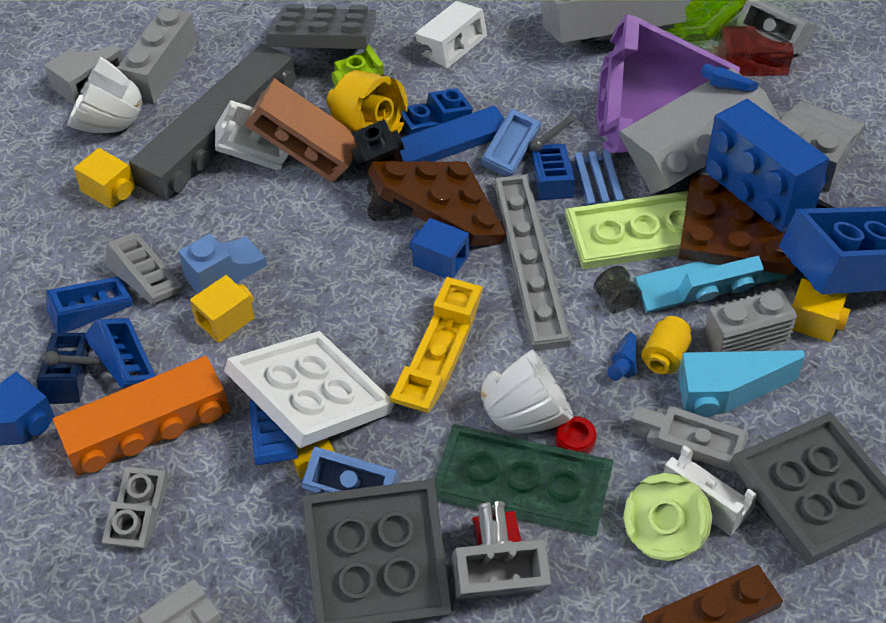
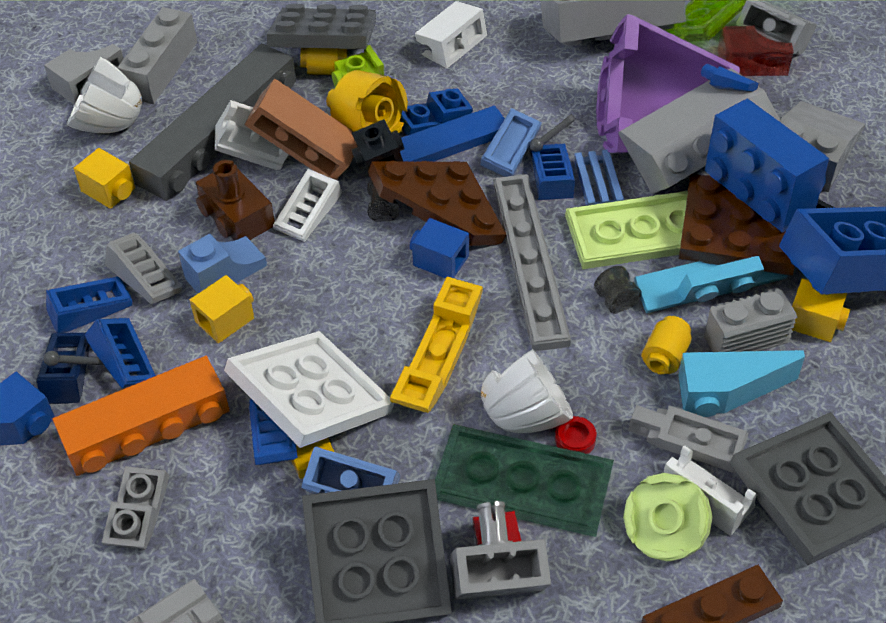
(234, 202): none -> reddish brown brick
(310, 182): none -> white slope
(321, 60): none -> yellow brick
(624, 358): blue bar -> none

